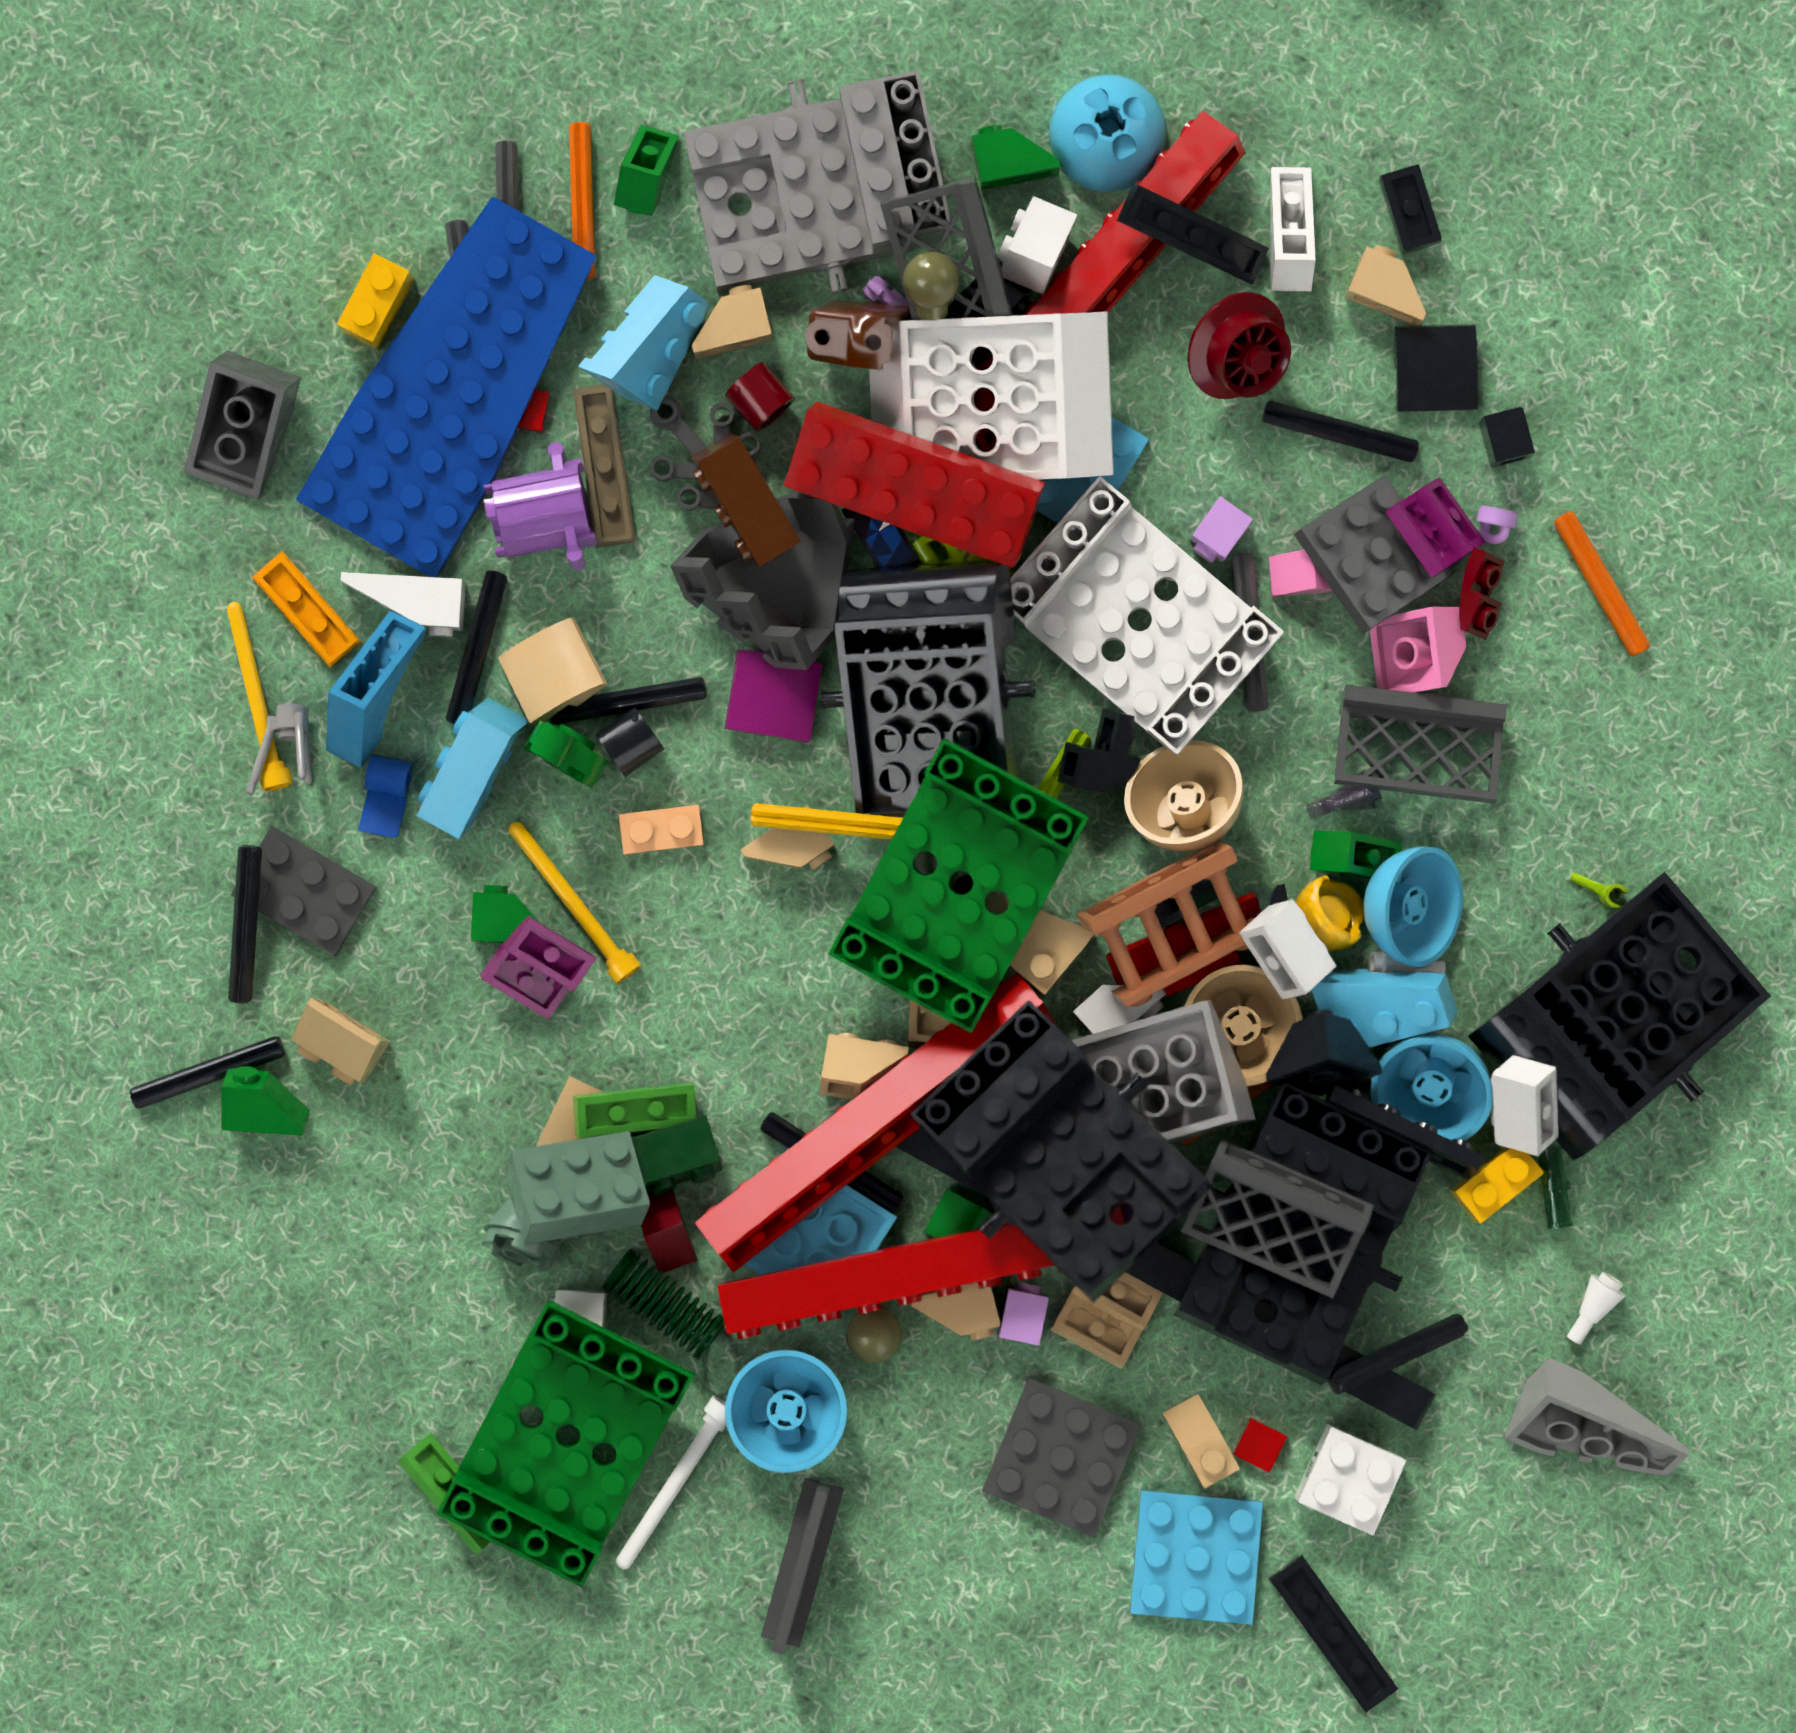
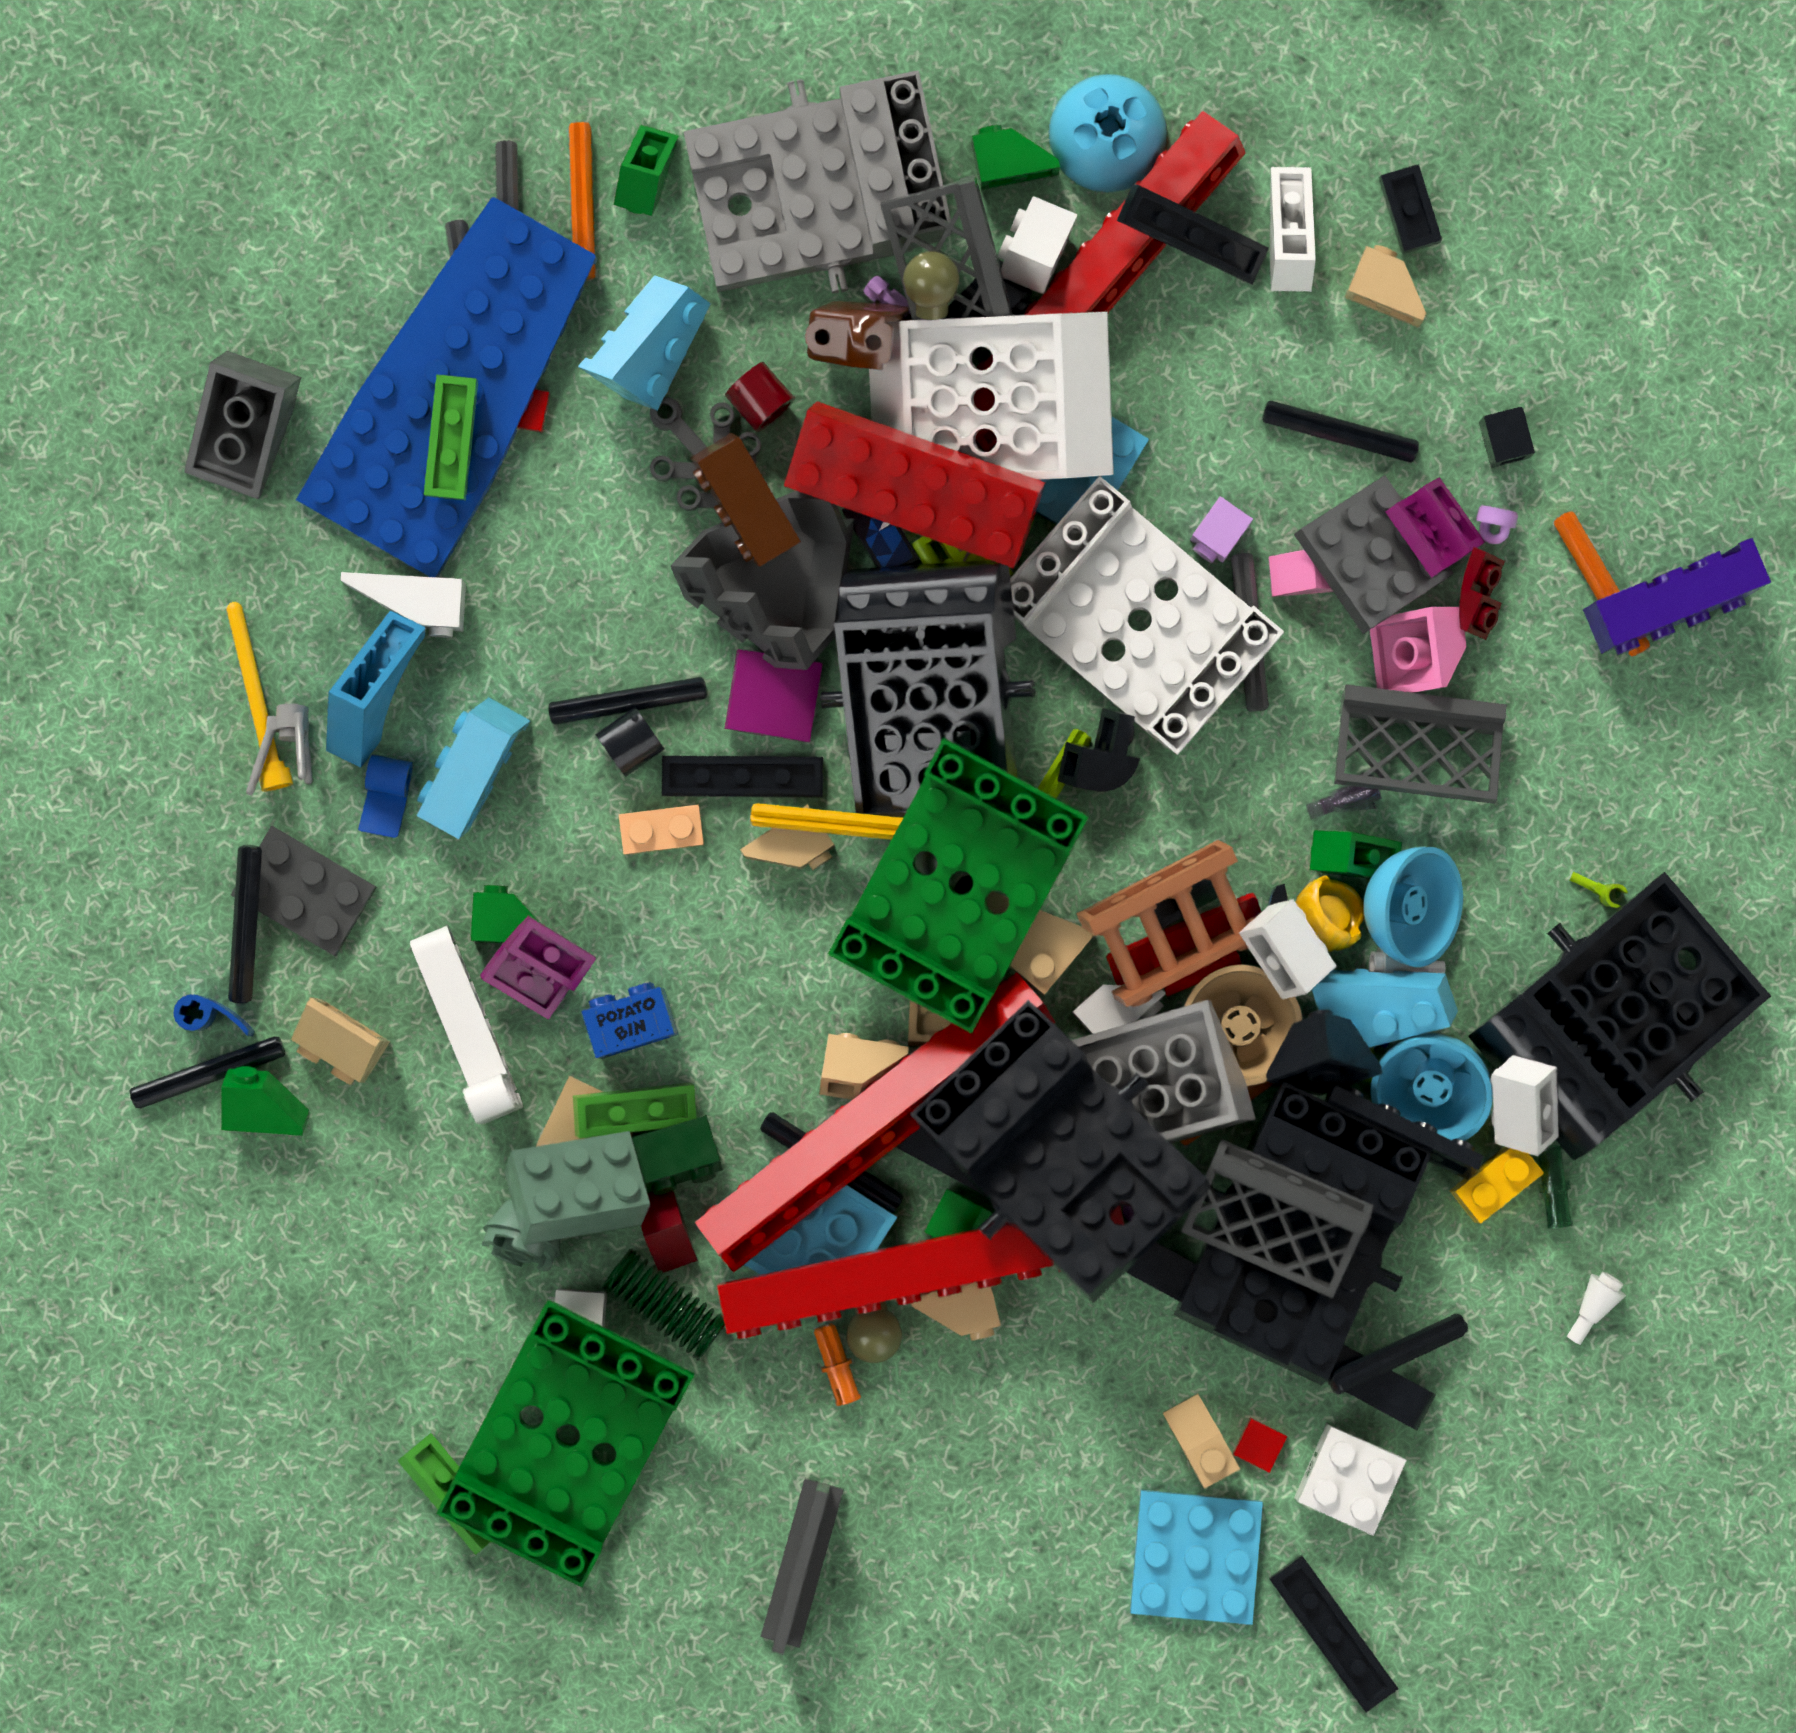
(210, 1010): none -> blue panel
(306, 609): light orange tile -> none
(376, 301): yellow brick -> none
(451, 437): none -> bright green plate
(477, 645): black axle -> none
(489, 1080): none -> white beam
(542, 511): medium lavender container -> none
(552, 670): tan slope -> none
(567, 752): green piece -> none
(604, 466): dark tan tile -> none
(619, 962): yellow piece -> none
(630, 1021): none -> blue brick
(714, 1422): white piece -> none
(734, 323): tan slope -> none
(742, 776): none -> black tile
(793, 1441): medium azure piece -> none
(836, 1365): none -> orange axle
(1024, 1314): lavender brick -> none
(1061, 1457): dark grey plate -> none
(1111, 1322): tan slope -> none
(1185, 797): tan piece -> none
(1239, 347): dark red piece -> none
(1436, 367): black slope -> none
(1579, 1415): light grey wedge -> none
(1677, 598): none -> dark purple wedge

